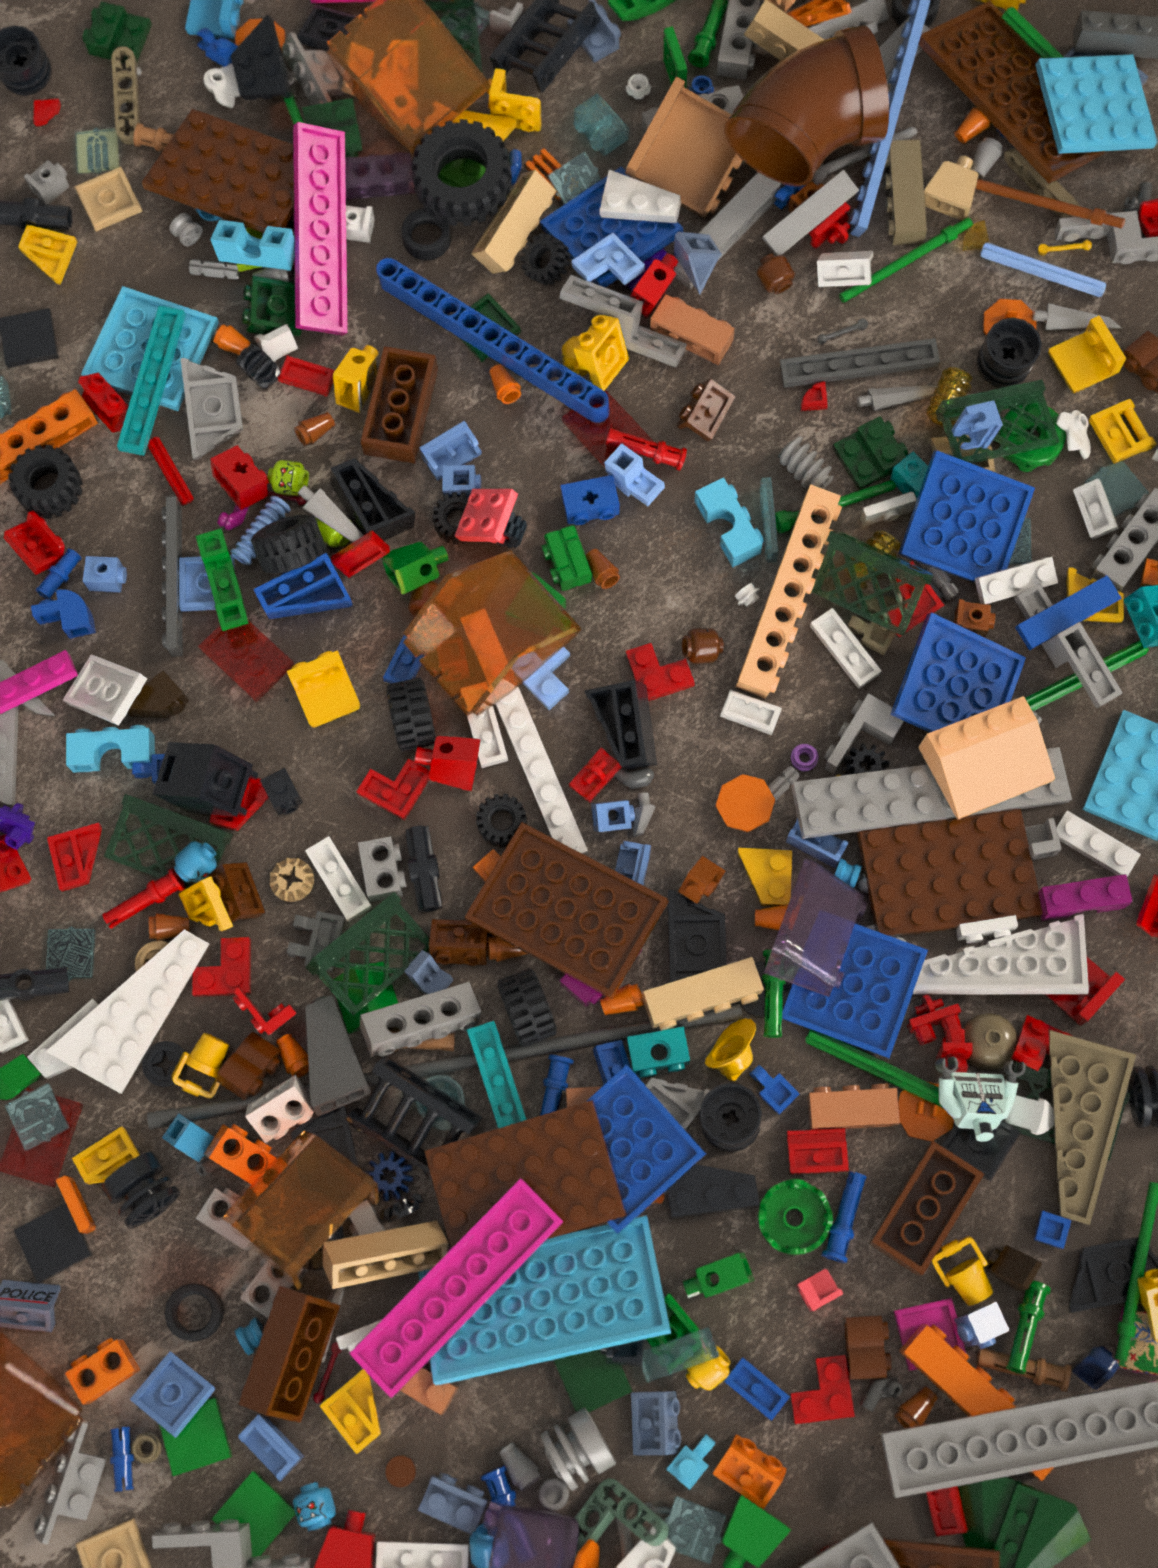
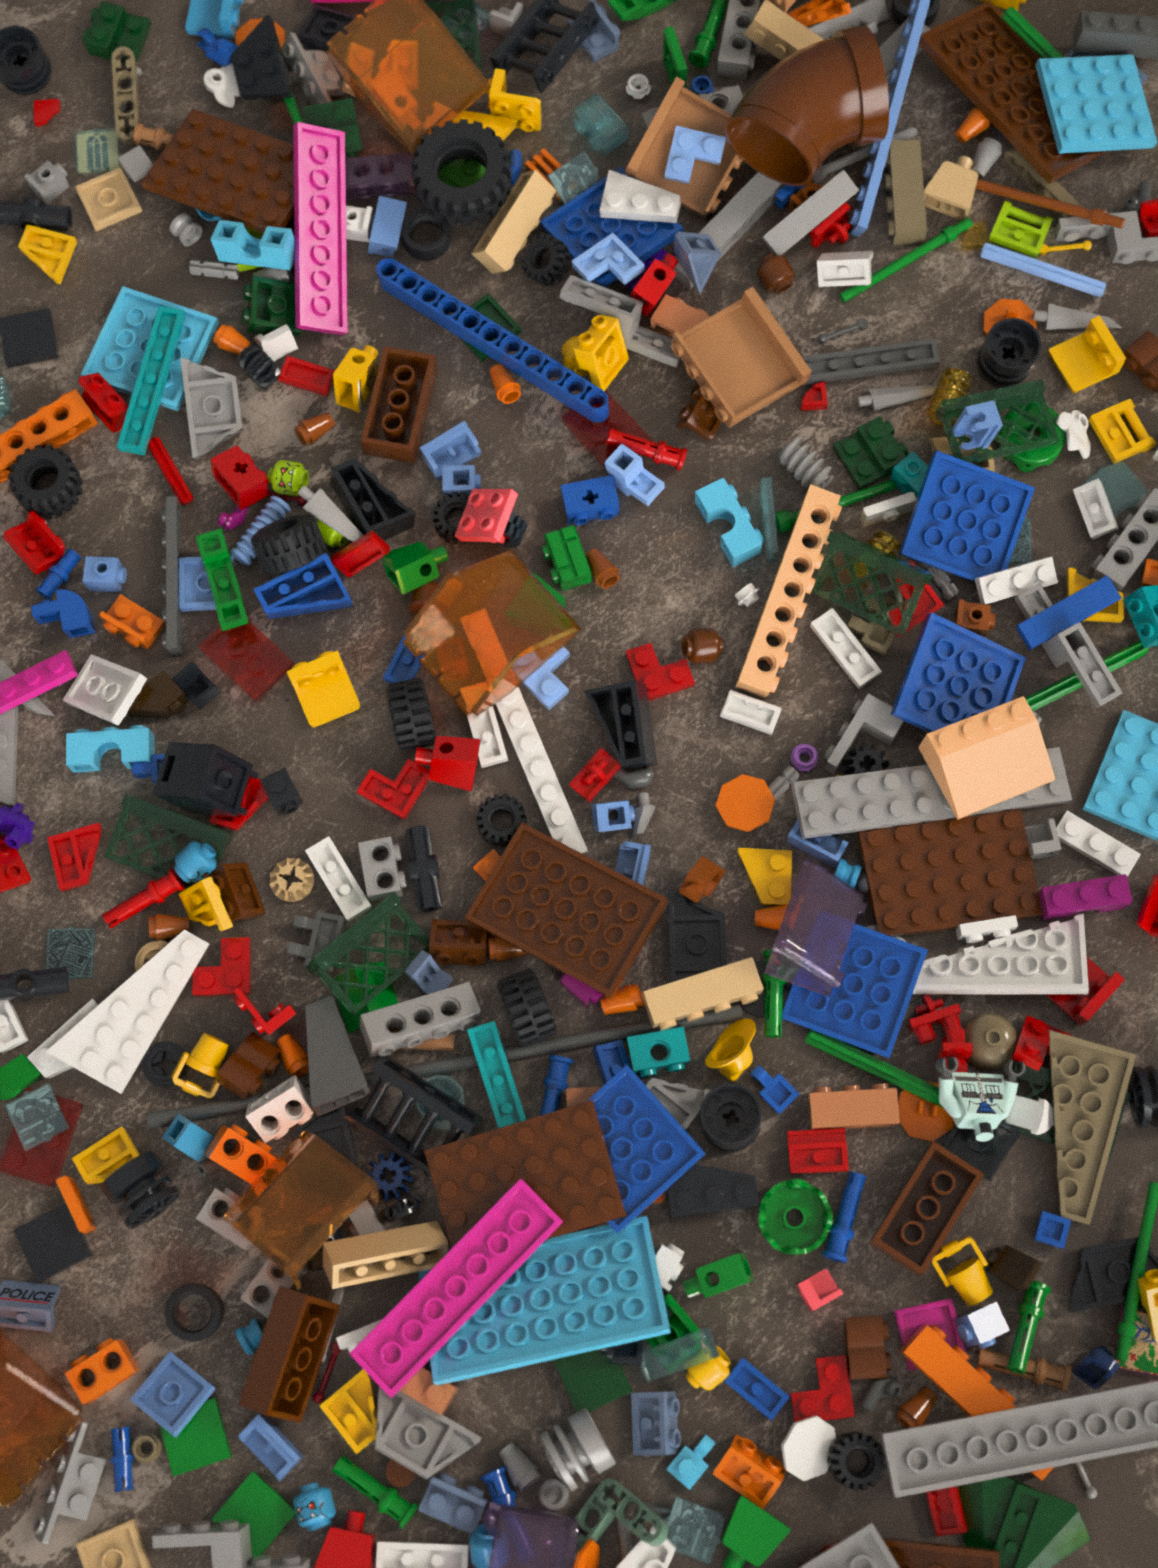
(133, 622): none -> orange bracket
(135, 163): none -> light grey panel
(196, 685): none -> black bracket
(386, 226): none -> medium blue hinge
(386, 1499): none -> green pin
(418, 1435): none -> light grey wing
(669, 1264): none -> white brick
(691, 146): none -> light blue plate
(741, 359): none -> medium nougat panel
(808, 1447): none -> white piece
(874, 1460): none -> black tyre
(1018, 235): none -> lime plate
(1090, 1491): none -> light grey hinge

